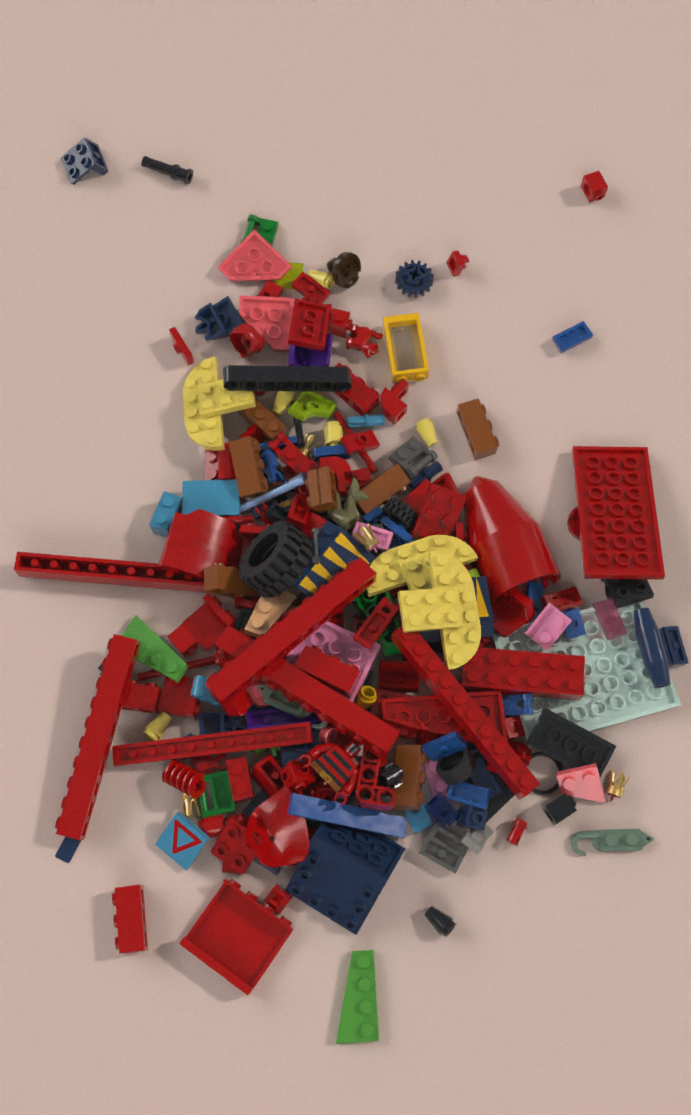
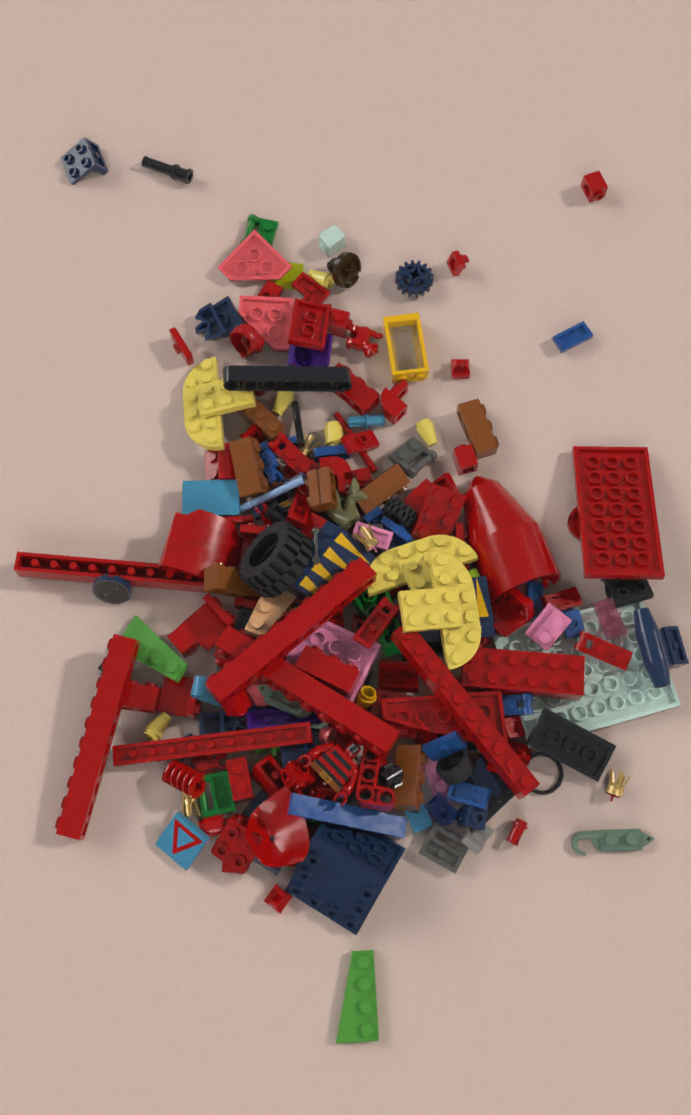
(67, 849): dark blue sticker -> none
(112, 589): none -> black tile
(130, 919): red brick -> none
(164, 513): dark azure brick -> none
(192, 664): red bar -> none
(237, 936): red panel -> none
(310, 405): lime tile -> none
(331, 240): none -> light aqua brick
(428, 473): dark blue axle -> none
(441, 922): black cone -> none
(460, 369): none -> red tile
(465, 459): none -> red brick
(560, 809): black brick -> none
(581, 783): coral wing -> none
(604, 650): none -> red plate

